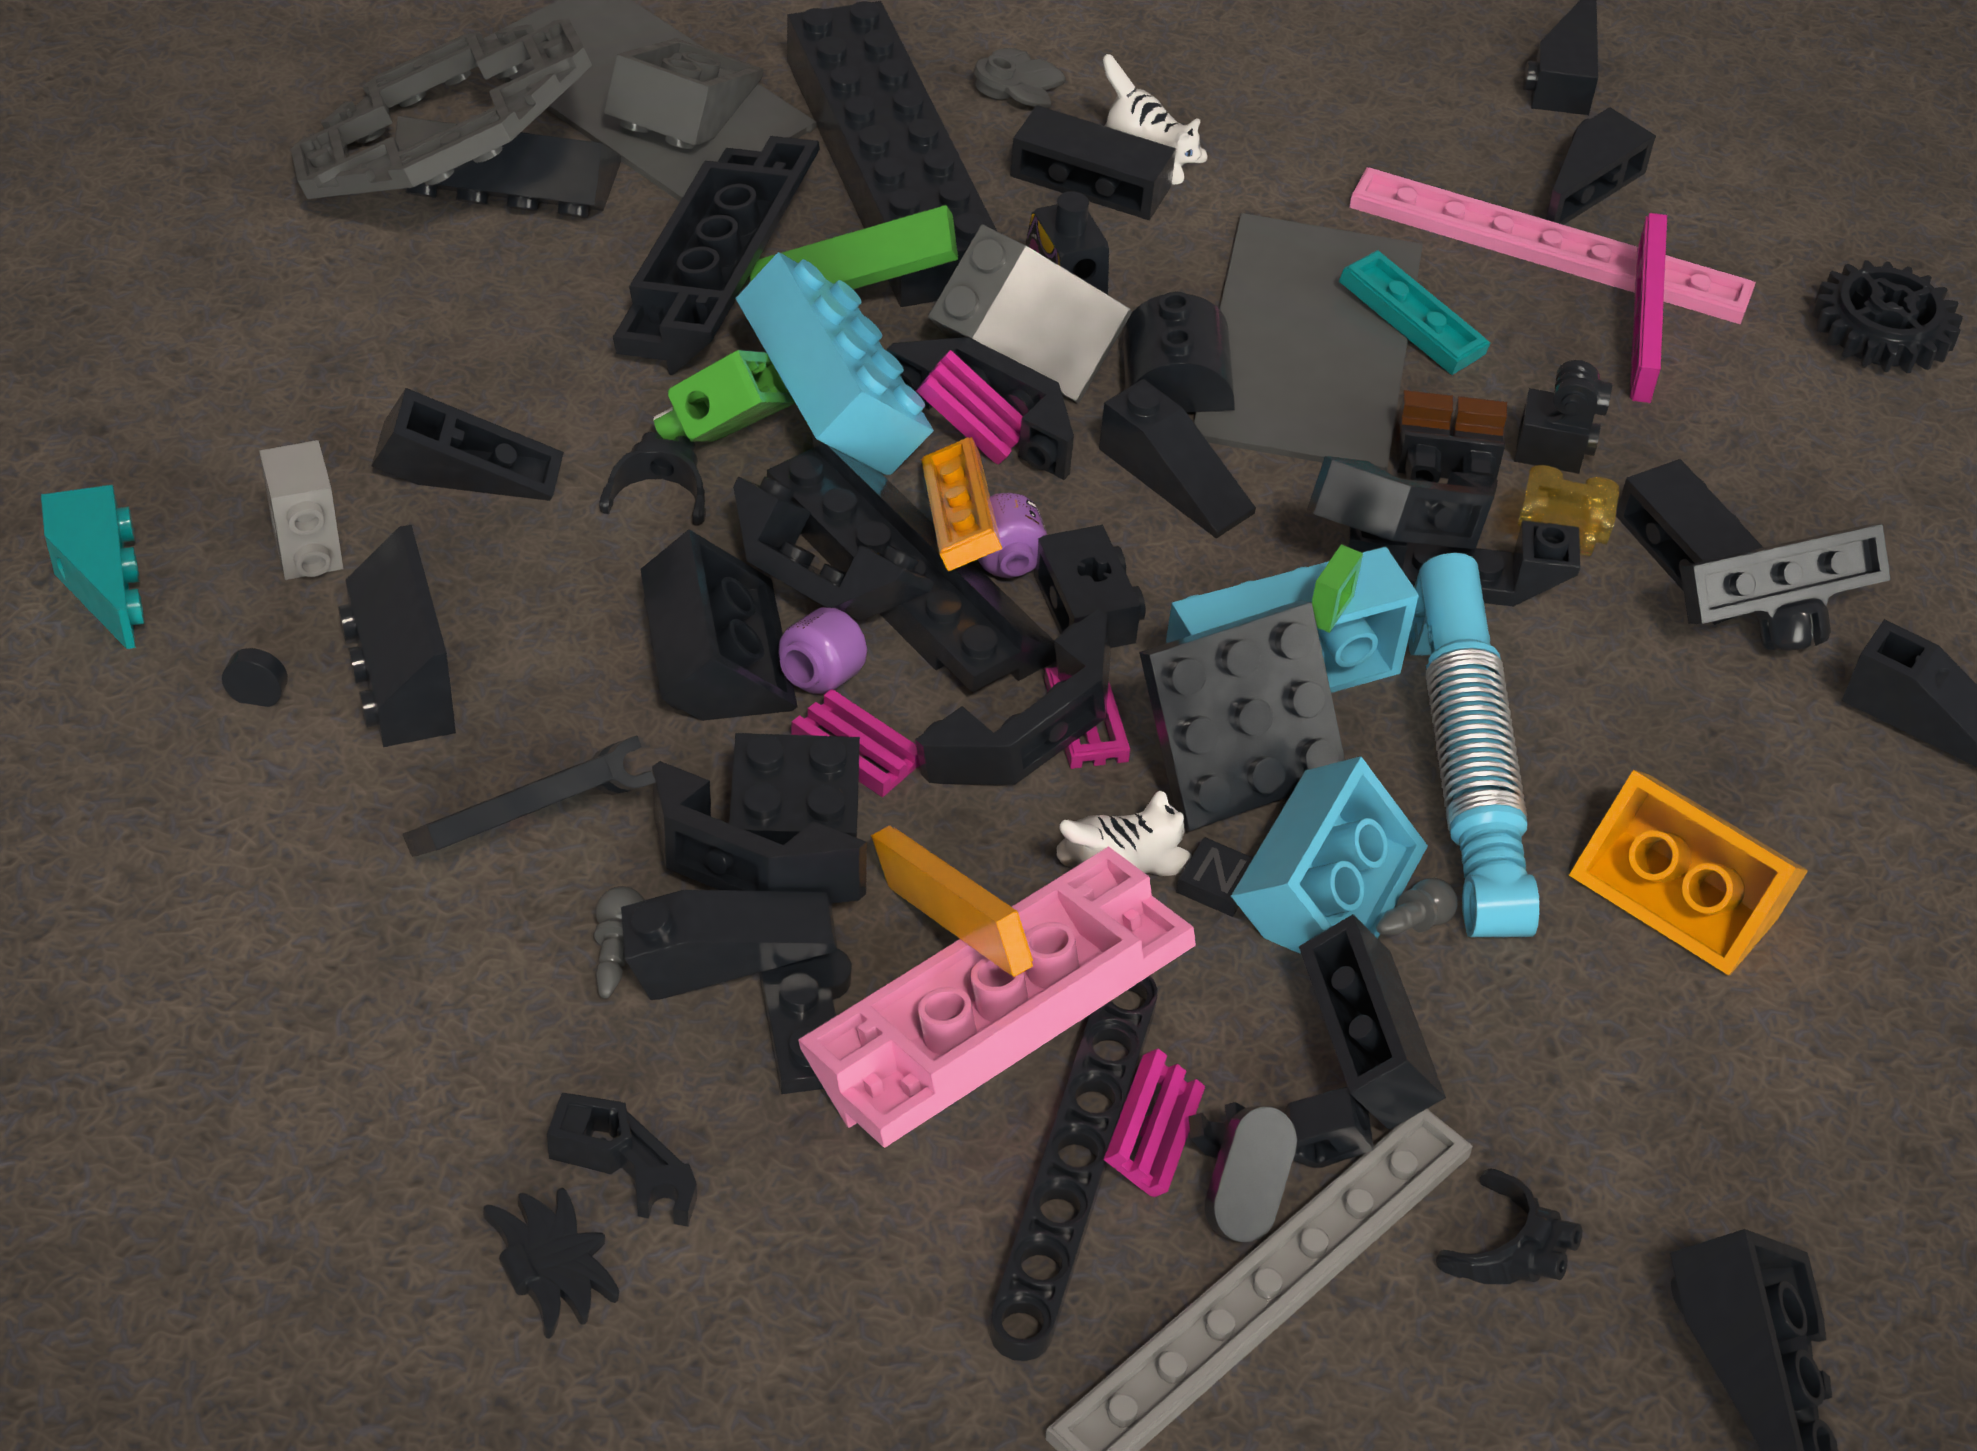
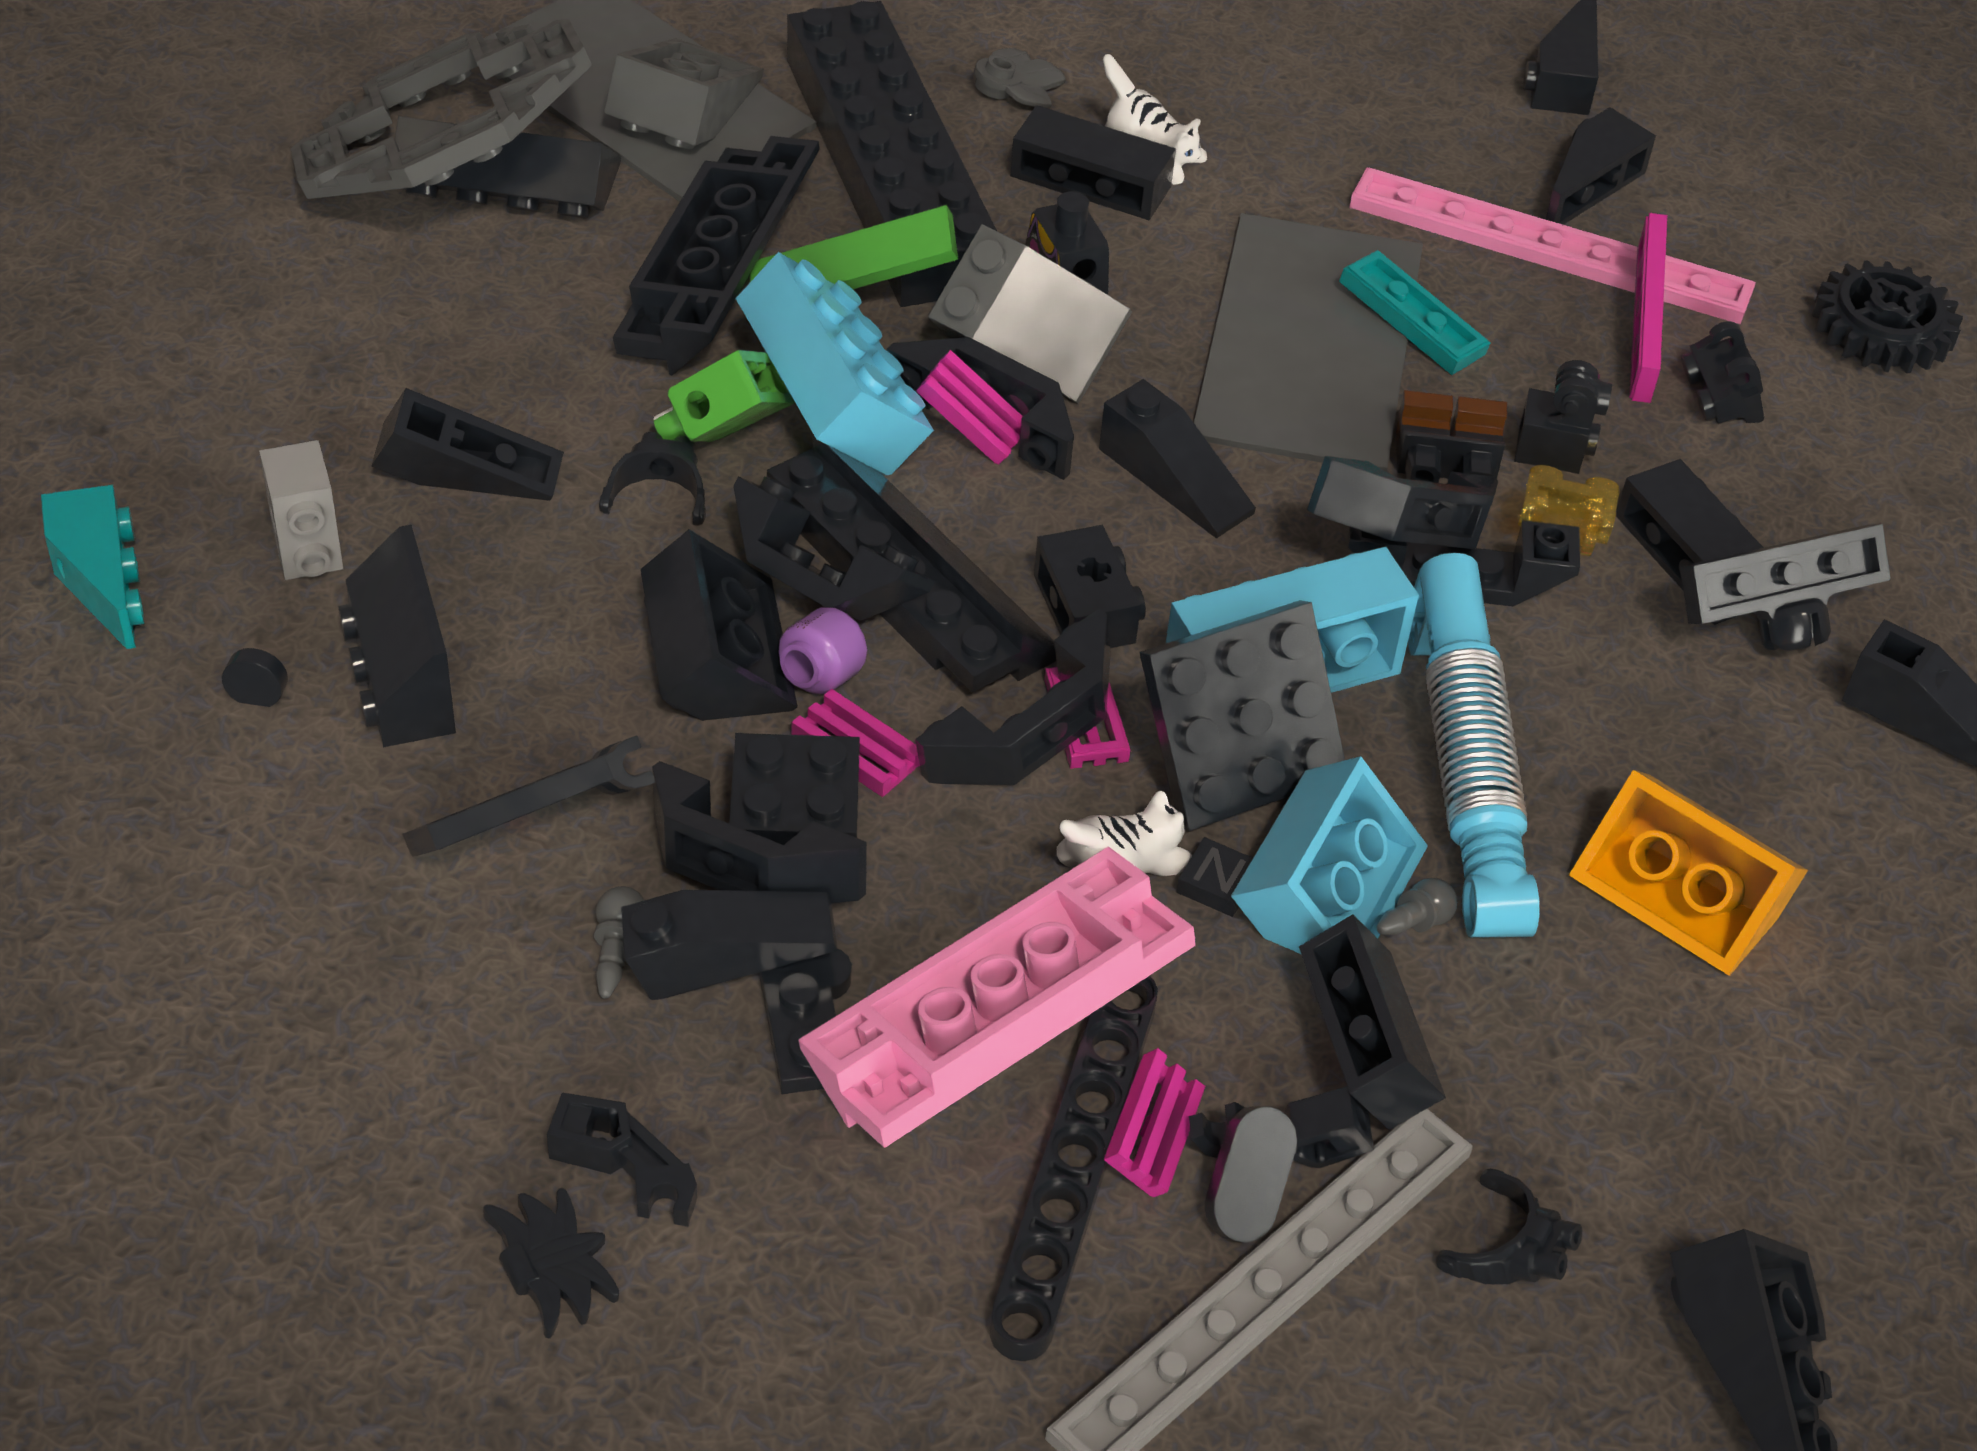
(953, 900): light orange tile -> none
(960, 504): light orange tile -> none
(1019, 530): medium lavender head -> none
(1181, 350): black brick -> none
(1336, 587): bright green tile -> none
(1727, 375): none -> black piece

